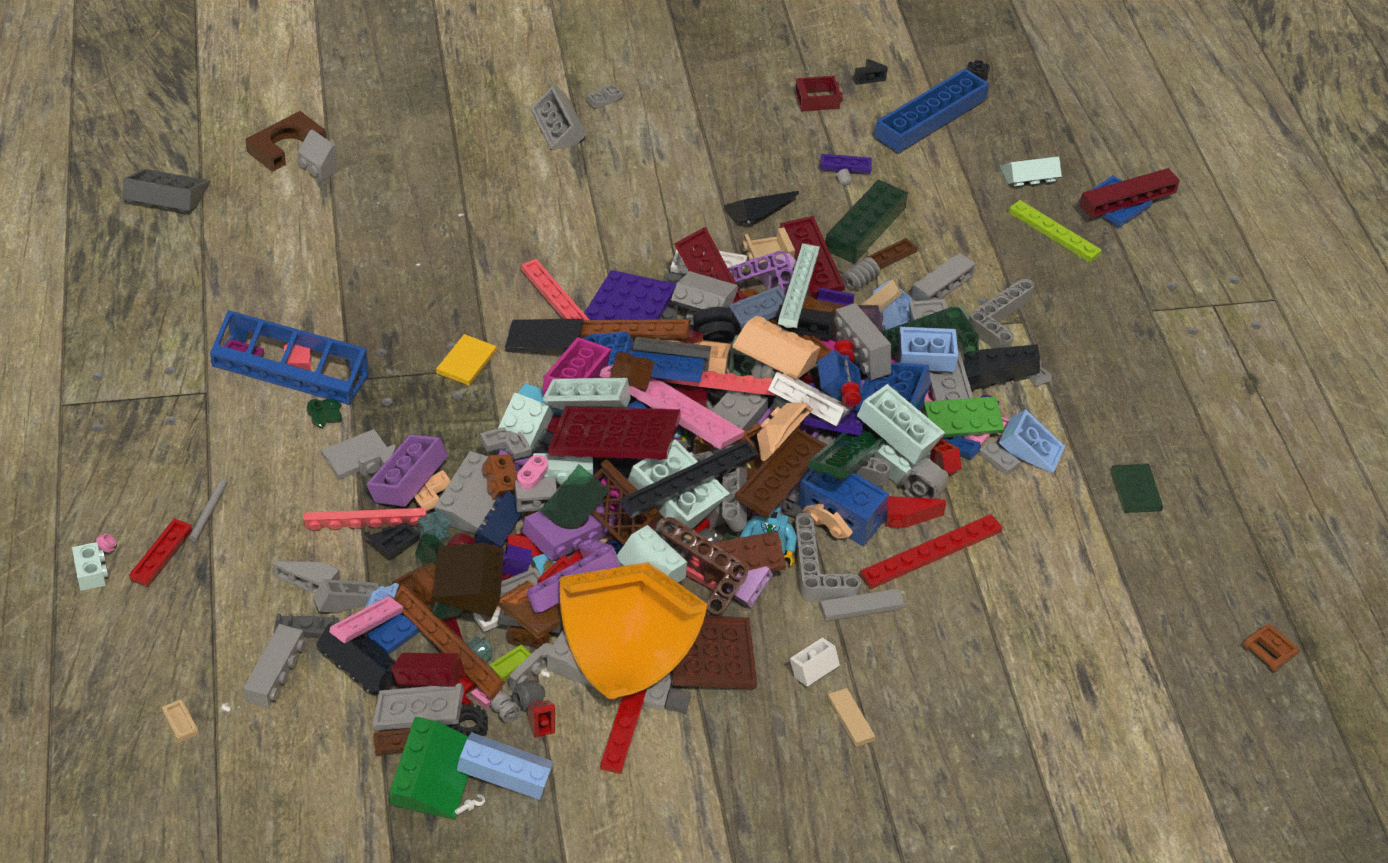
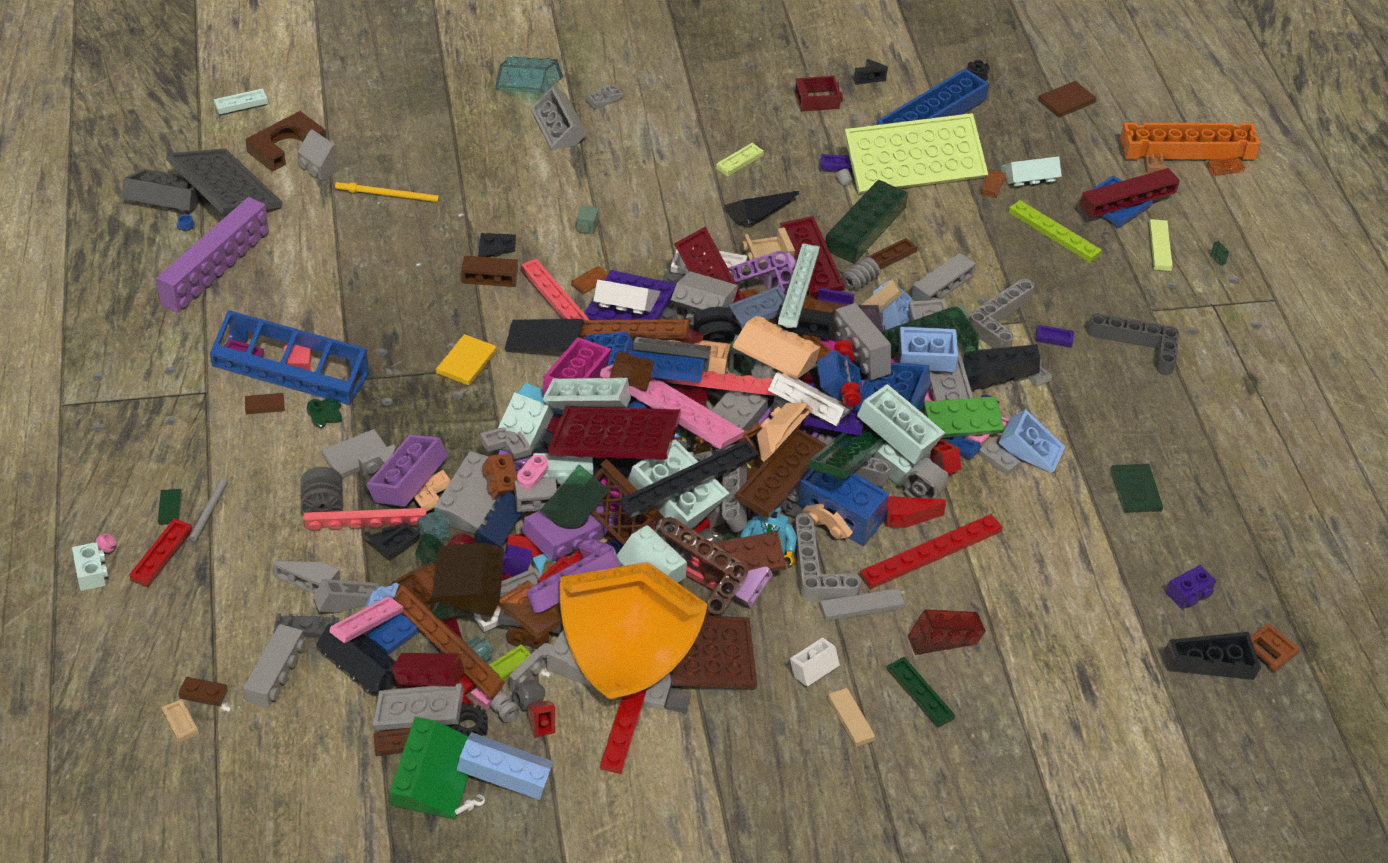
(169, 505): none -> dark green tile
(185, 222): none -> blue plate
(203, 691): none -> reddish brown plate
(212, 254): none -> medium lavender brick
(222, 179): none -> dark grey plate
(240, 101): none -> light aqua plate
(264, 403): none -> reddish brown tile
(321, 490): none -> dark grey wheel
(354, 188): none -> yellow bar
(489, 271): none -> reddish brown brick
(496, 244): none -> black wing
(528, 74): none -> clear light blue slope
(587, 219): none -> sand green brick
(588, 280): none -> clear orange tile
(625, 296): none -> white slope
(739, 159): none -> yellowish green tile
(916, 152): none -> yellowish green plate
(920, 692): none -> dark green tile
(945, 630): none -> clear red wedge
(993, 183): none -> clear orange tile
(1054, 336): none -> dark purple tile
(1067, 99): none -> reddish brown tile
(1139, 333): none -> dark grey beam
(1154, 164): none -> medium nougat tile
(1160, 245): none -> yellowish green tile
(1190, 140): none -> orange brick
(1191, 587): none -> dark purple brick
(1214, 655): none -> black wedge
(1219, 253): none -> clear green tile
(1225, 166): none -> clear orange plate

